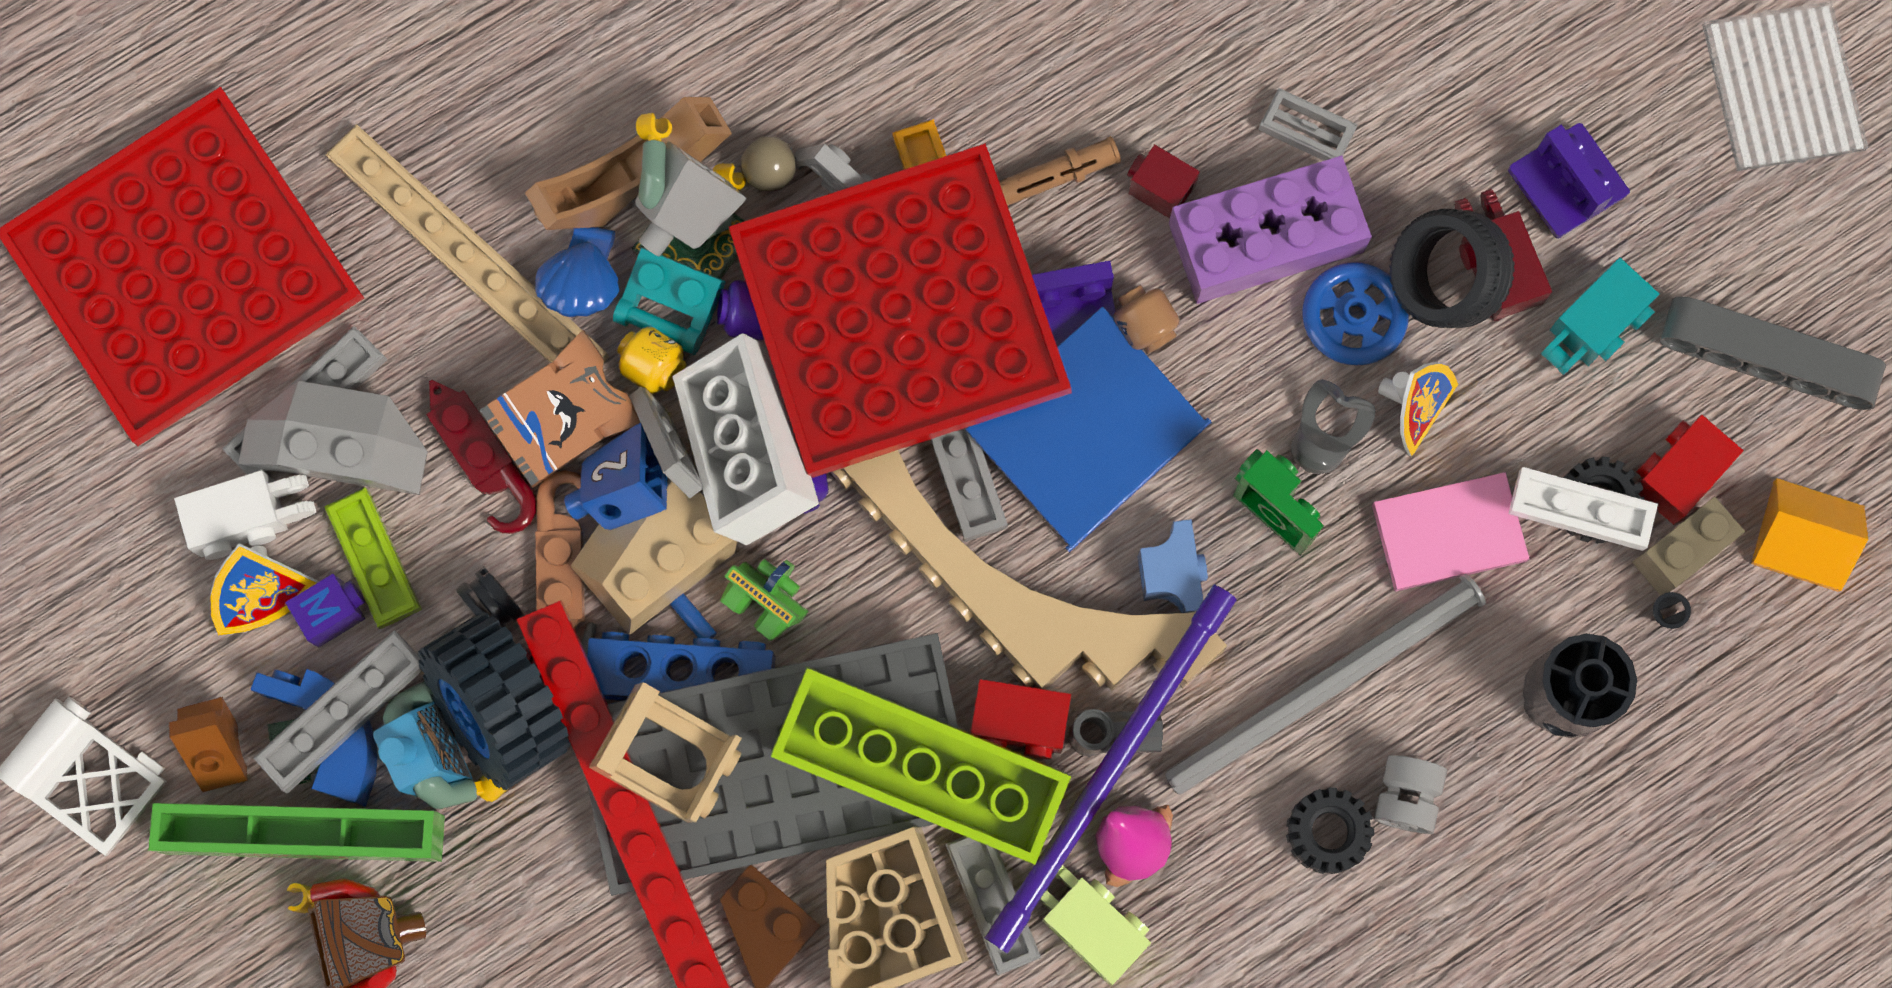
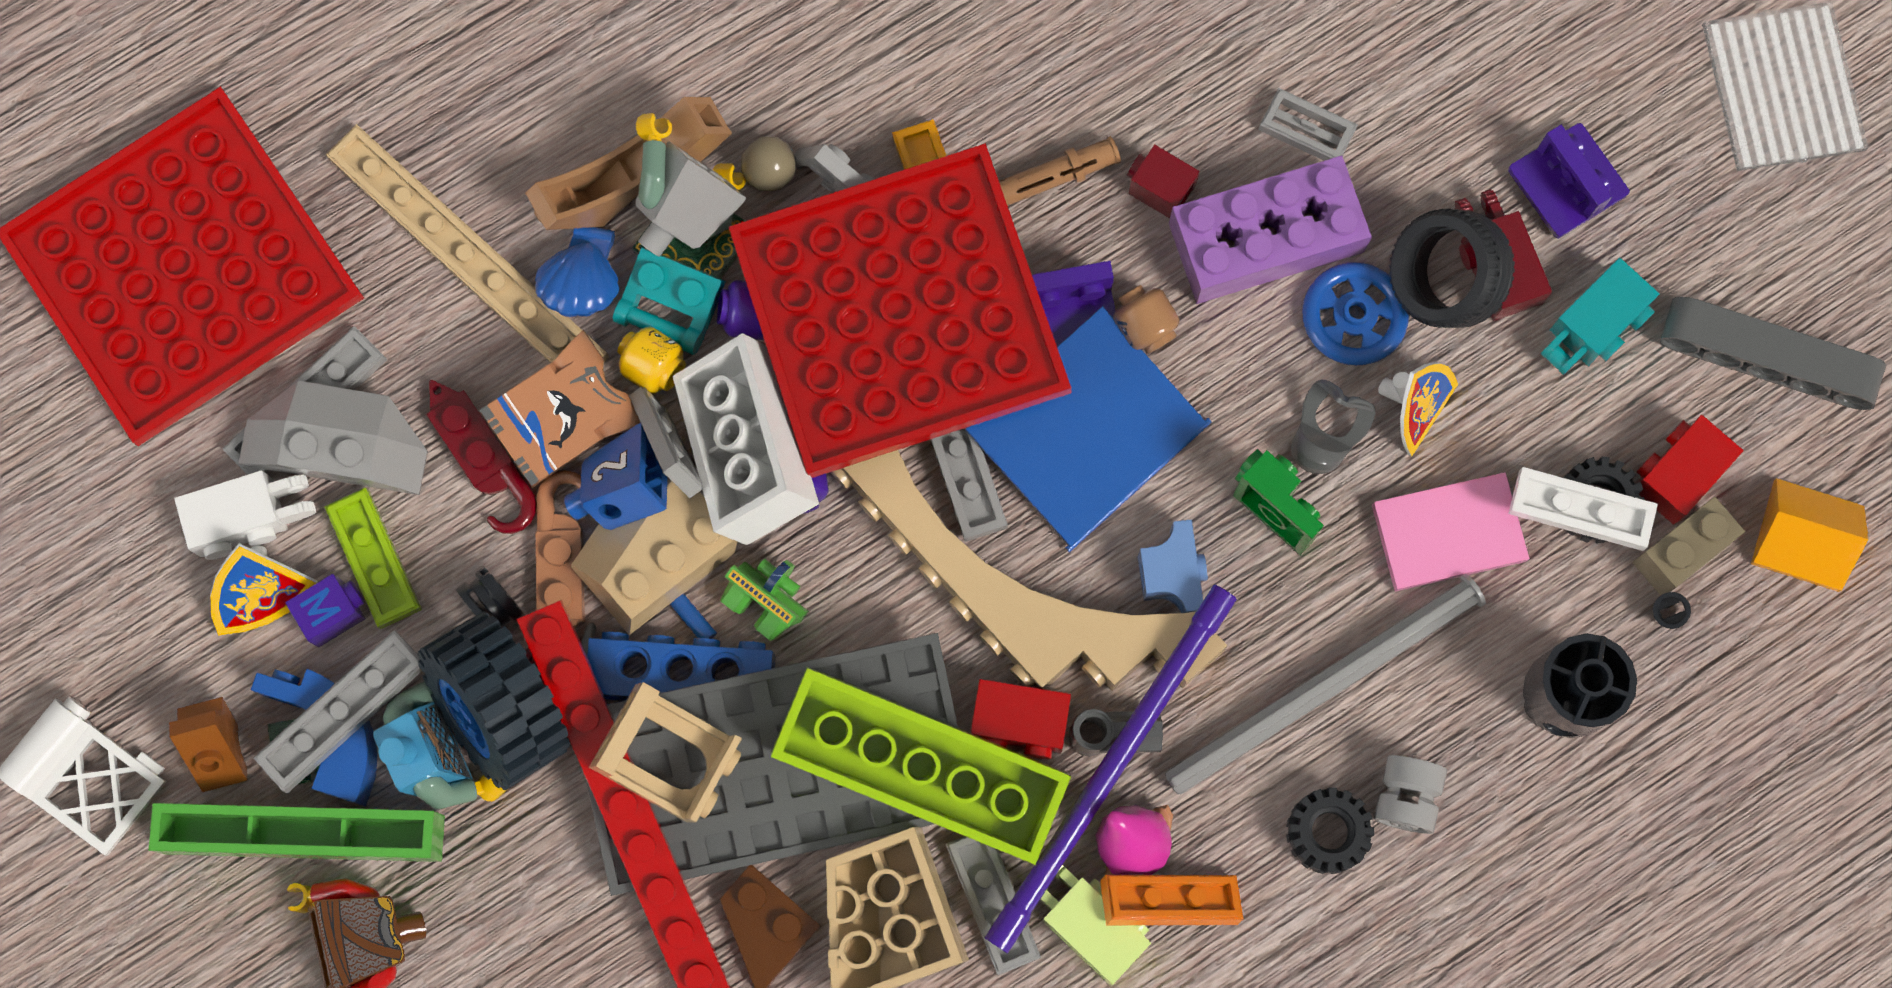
(1171, 900): none -> orange tile

